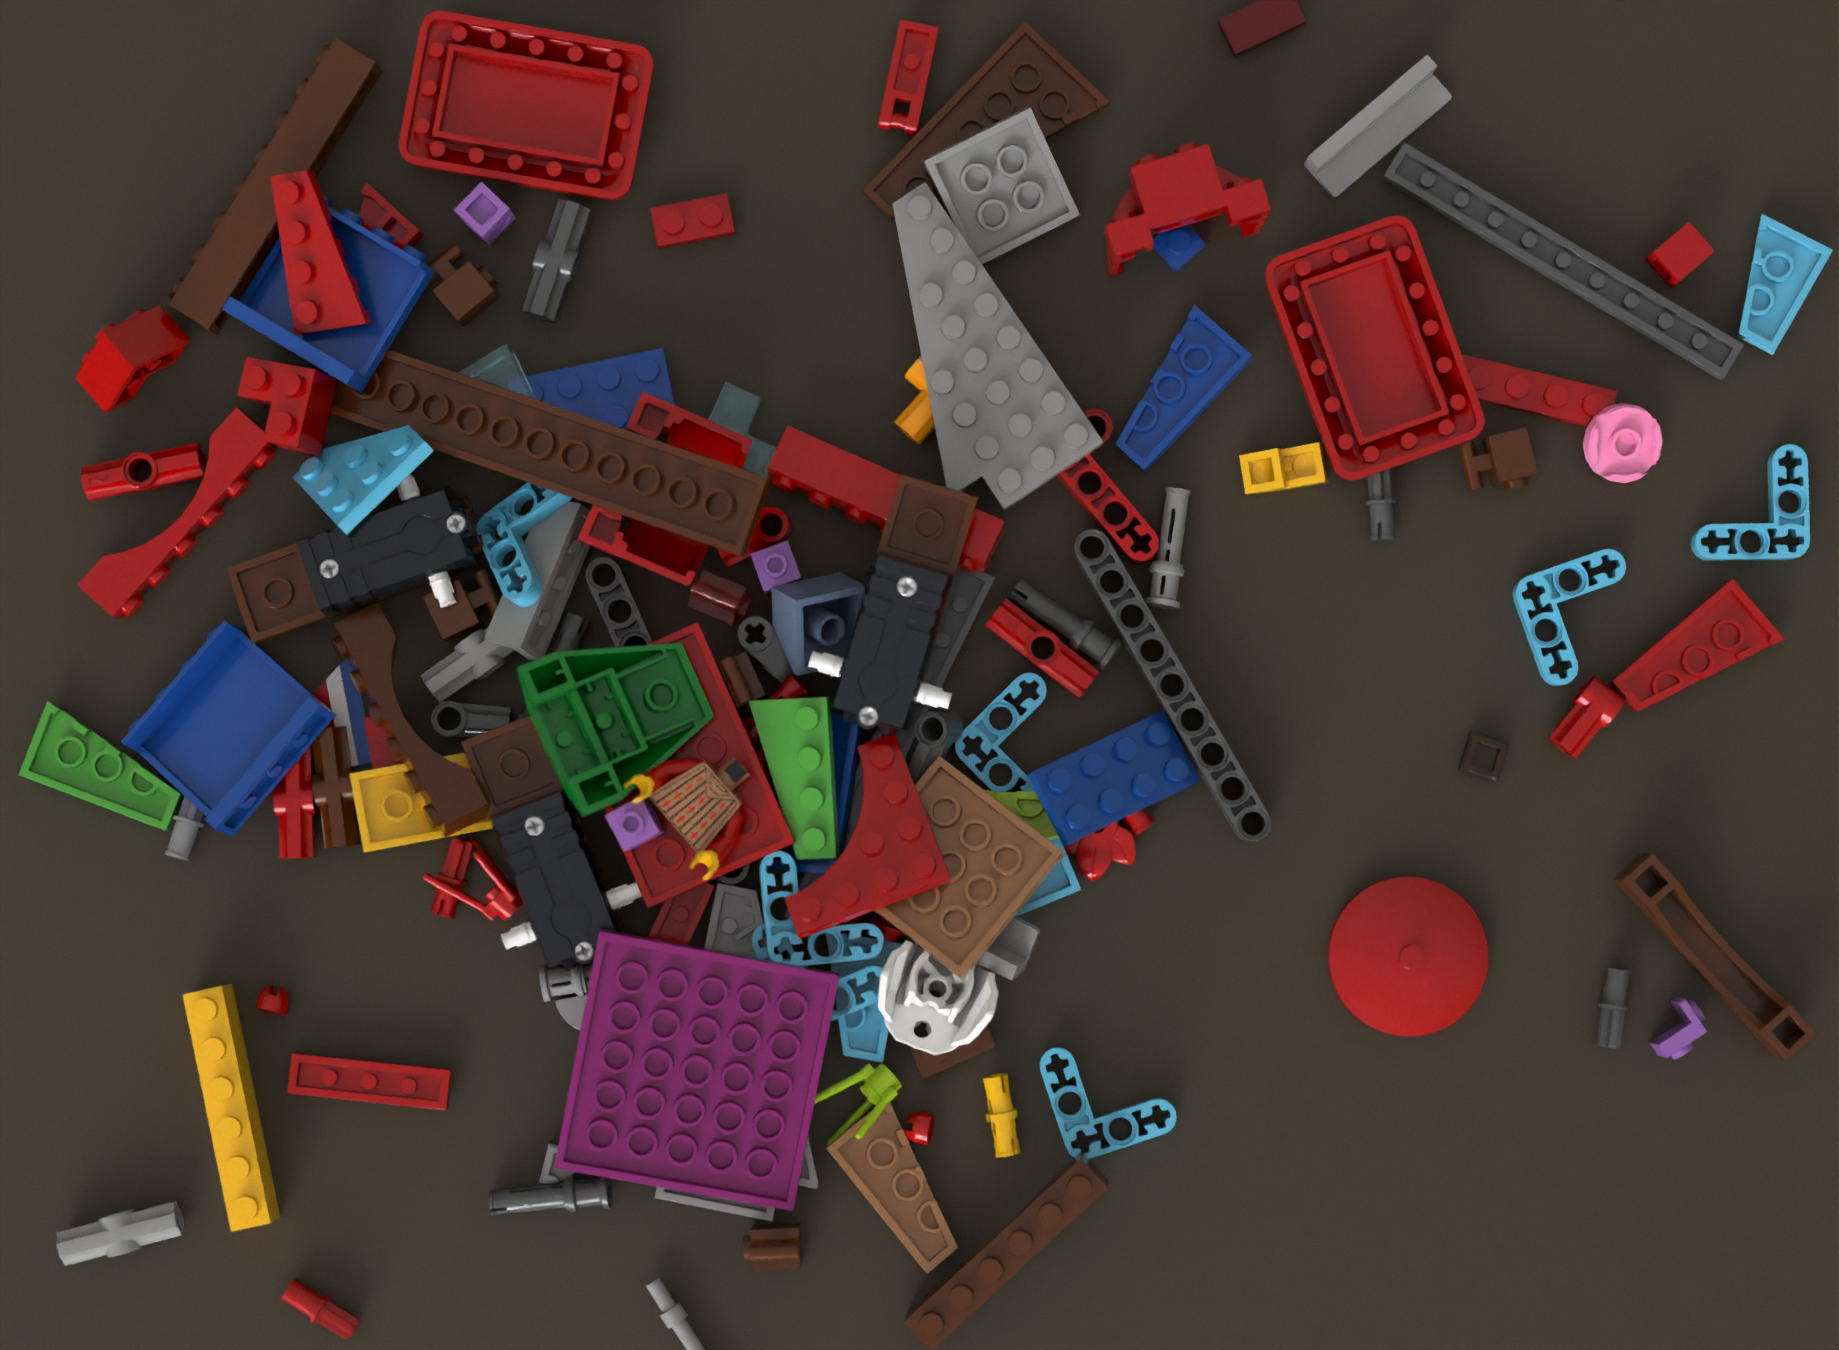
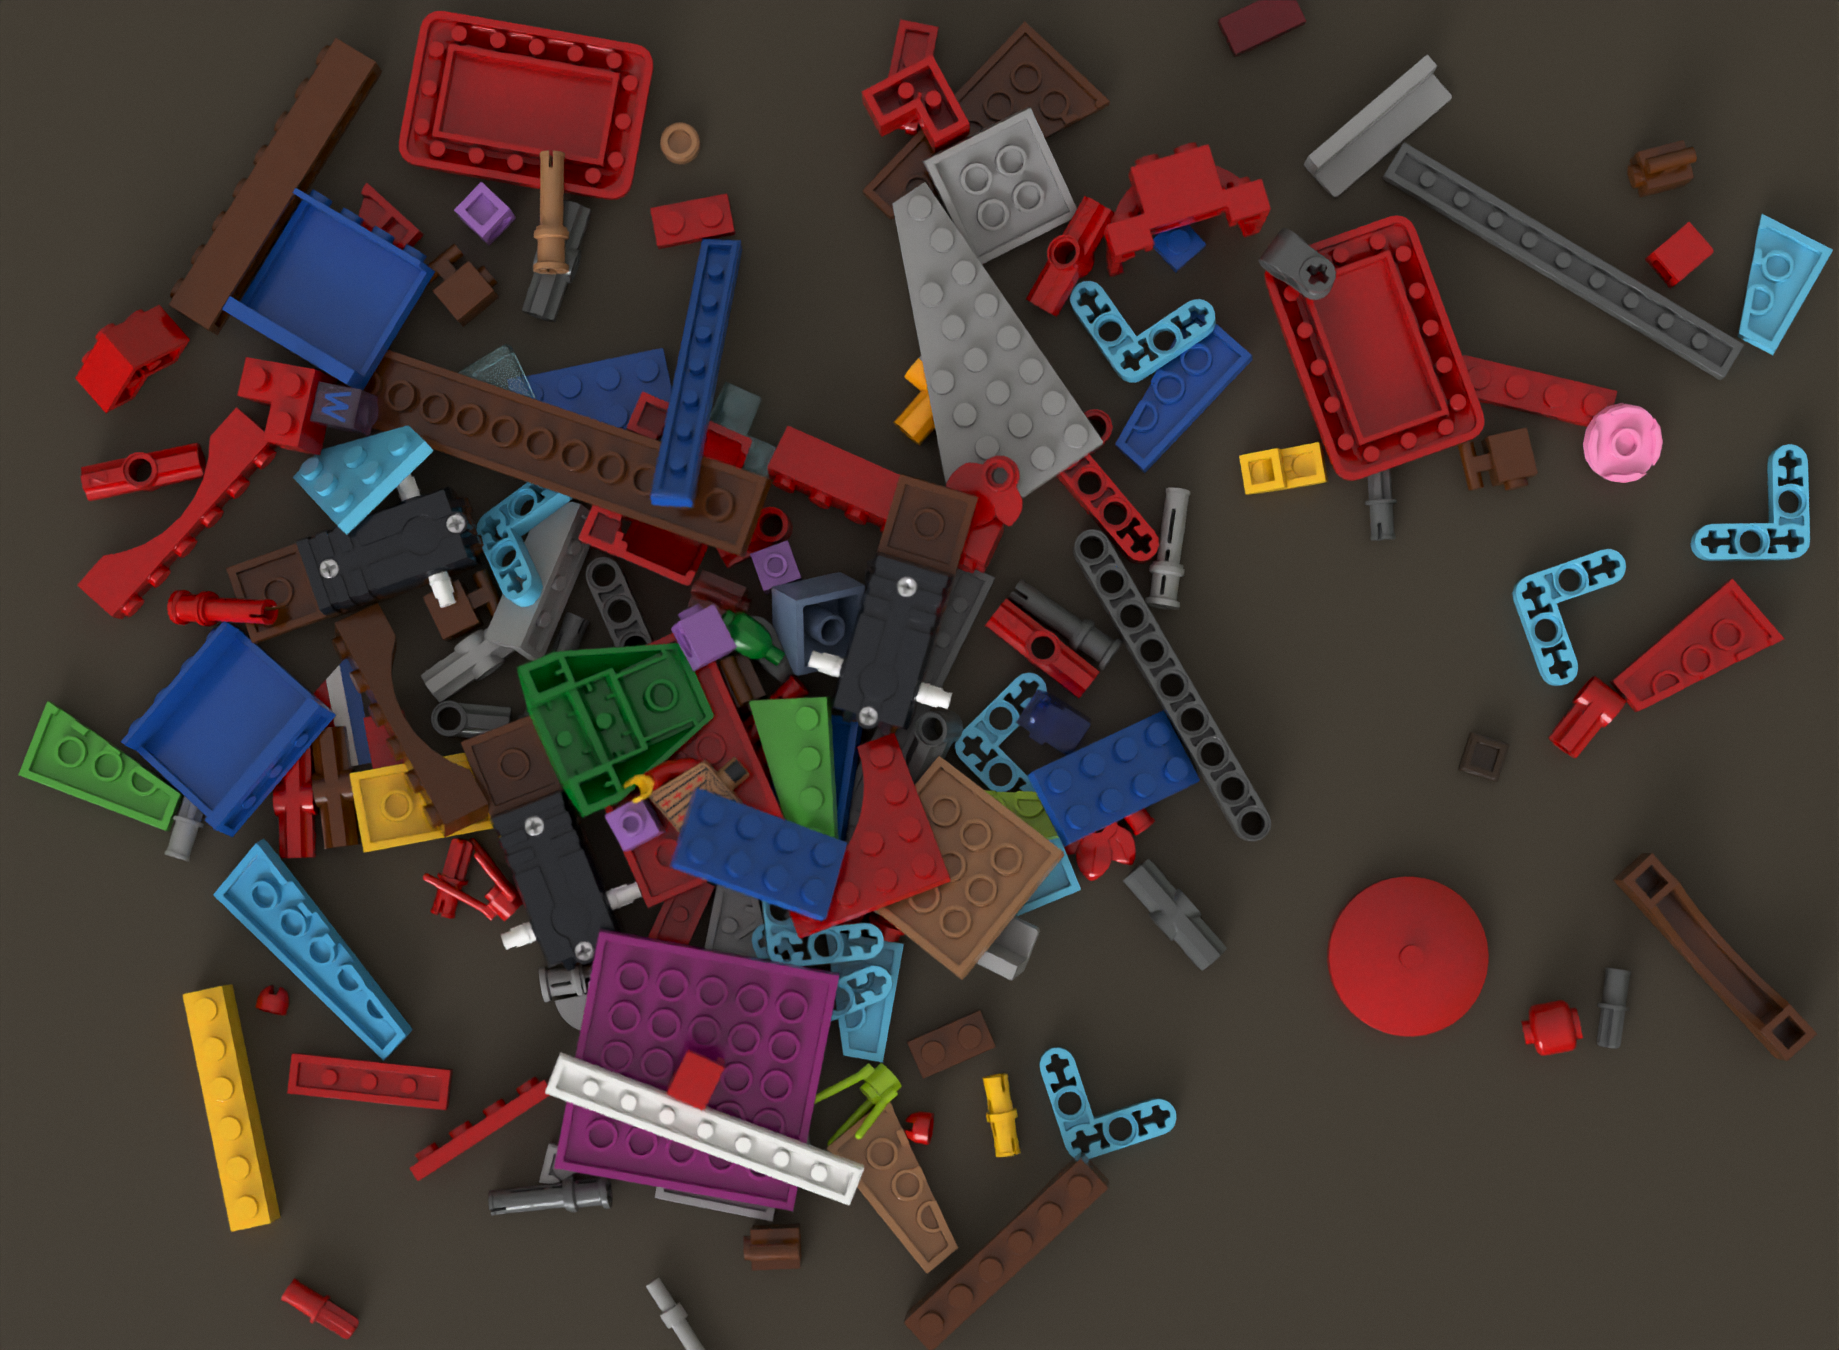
(120, 1233): light grey piece -> none
(209, 608): none -> red pin
(294, 929): none -> dark azure wing
(317, 277): red wing -> none
(344, 408): none -> clear purple brick
(467, 1135): none -> red plate
(551, 232): none -> medium nougat pin
(680, 143): none -> medium nougat tile
(695, 1079): none -> red panel
(696, 373): none -> blue tile
(702, 636): none -> medium lavender brick
(706, 1131): none -> white tile
(751, 637): none -> green plant
(758, 854): none -> blue plate
(918, 94): none -> red brick
(950, 1019): white piece -> none
(994, 498): none -> red plate
(1054, 722): none -> clear blue brick
(1082, 235): none -> red piece
(1128, 342): none -> medium azure beam
(1175, 914): none -> dark grey piece
(1293, 262): none -> dark grey piece
(1552, 1027): none -> red head
(1661, 168): none -> reddish brown brick
(1678, 1039): medium lavender bracket -> none

